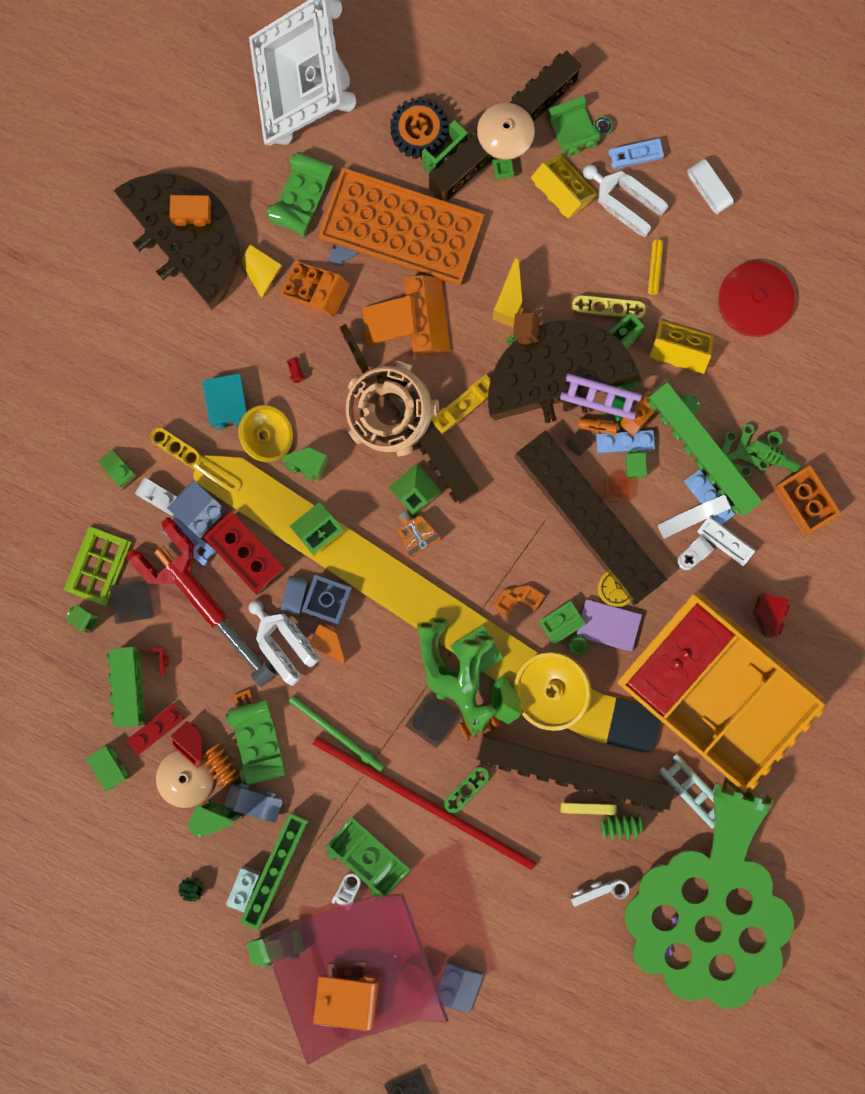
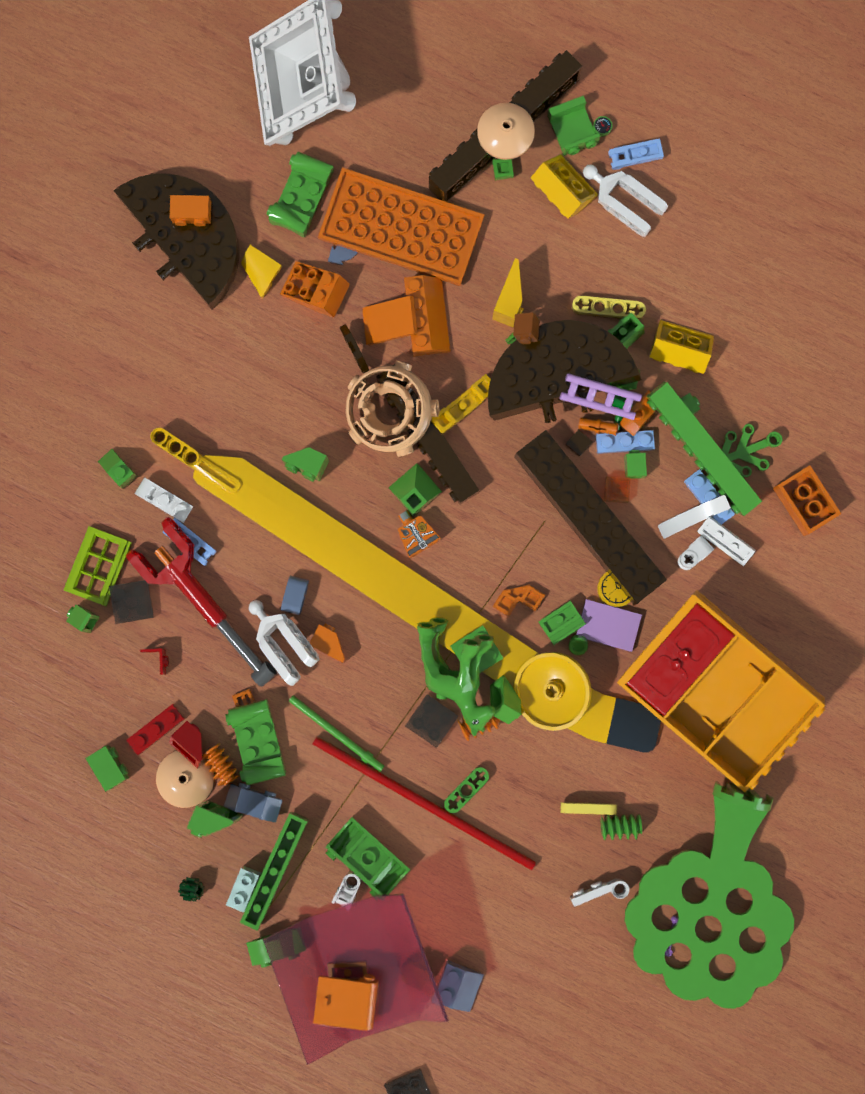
(126, 687): bright green brick -> none
(196, 509): sand blue slope -> none
(225, 400): teal brick -> none
(245, 539): red brick -> none
(274, 429): yellow dish -> none
(295, 370): red pin -> none
(316, 528): bright green slope -> none
(327, 599): sand blue brick -> none
(417, 112): wheel -> none
(457, 135): bright green panel -> none
(577, 773): dark brown brick -> none
(655, 267): yellow axle -> none
(681, 789): light aqua bar -> none
(710, 186): white beam -> none
(756, 299): red dish -> none
(770, 613): red slope -> none
(774, 455): bright green hinge -> none

